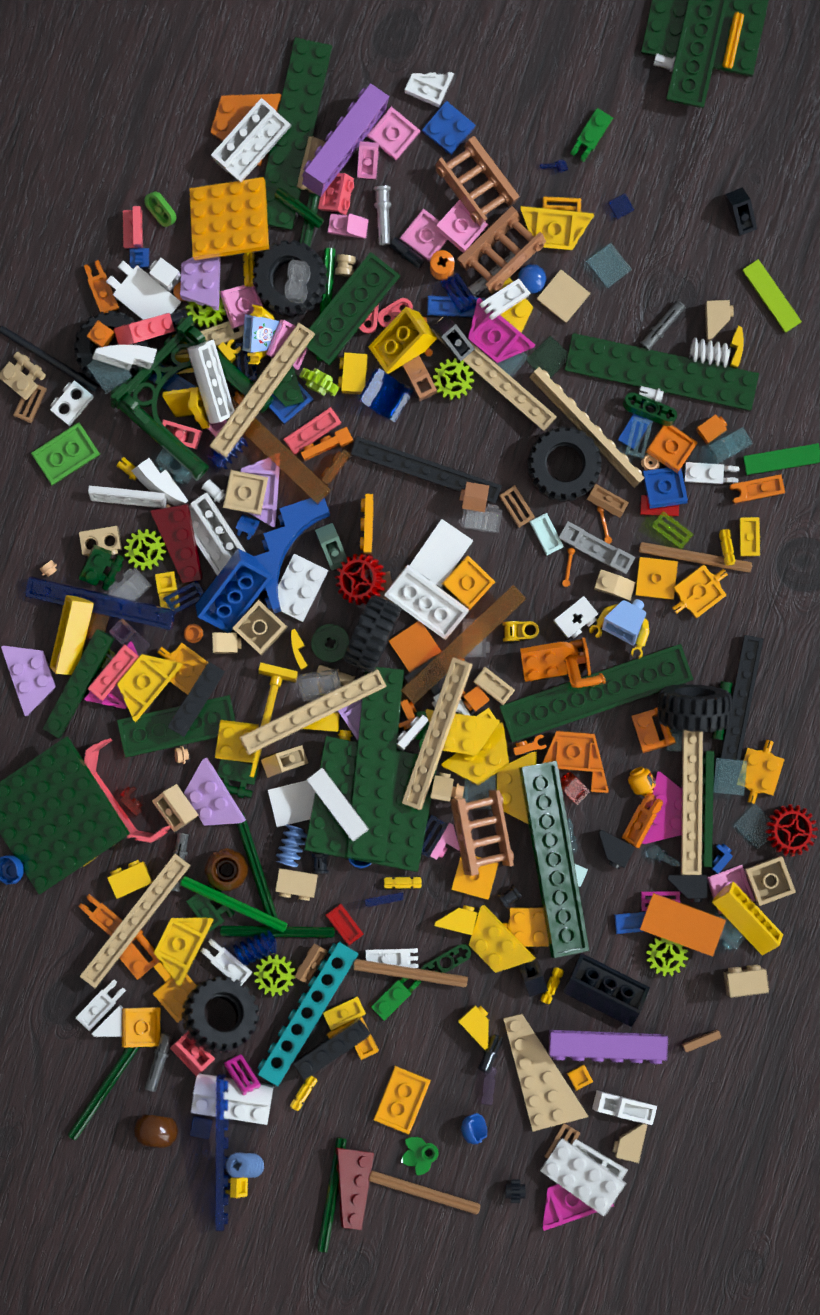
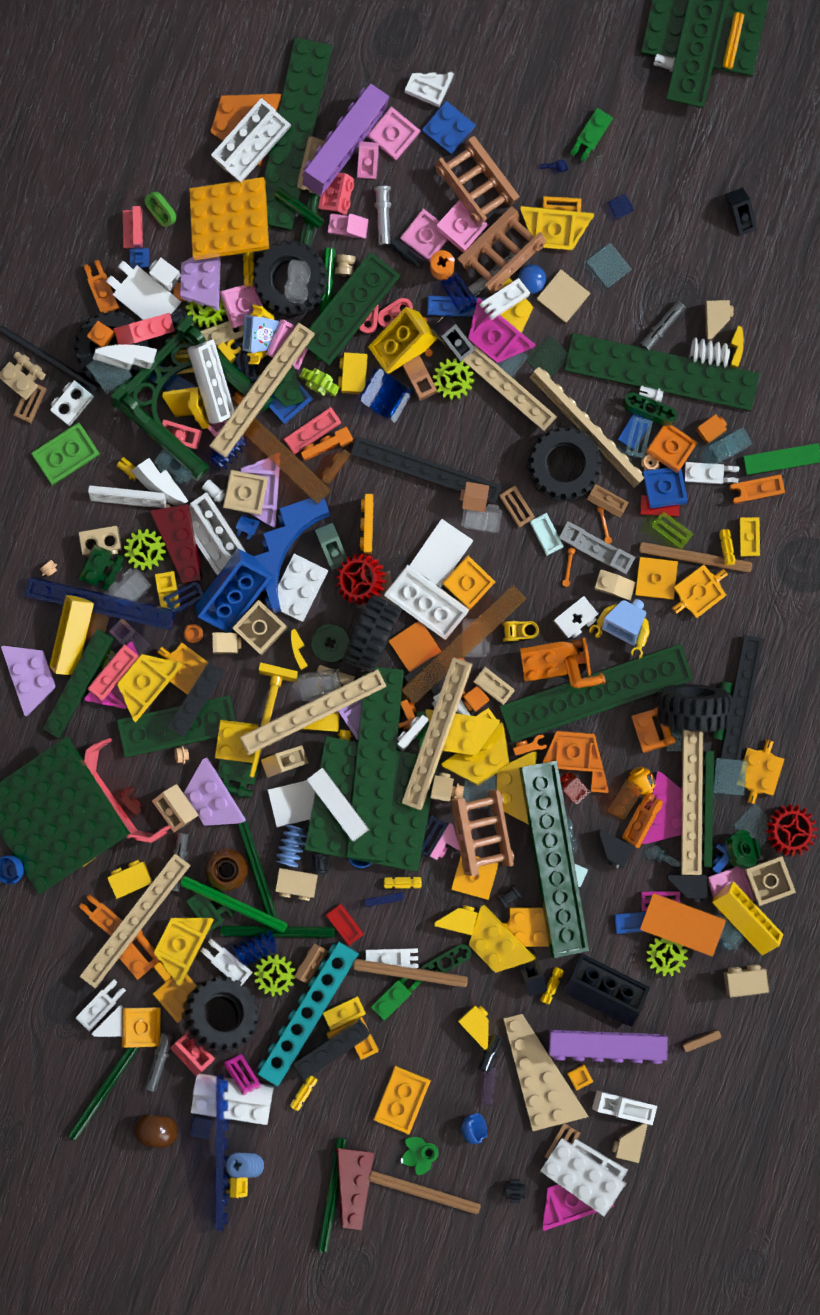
(625, 799): none -> clear orange plate
(737, 856): none -> dark green plate
(771, 296): lime tile -> none

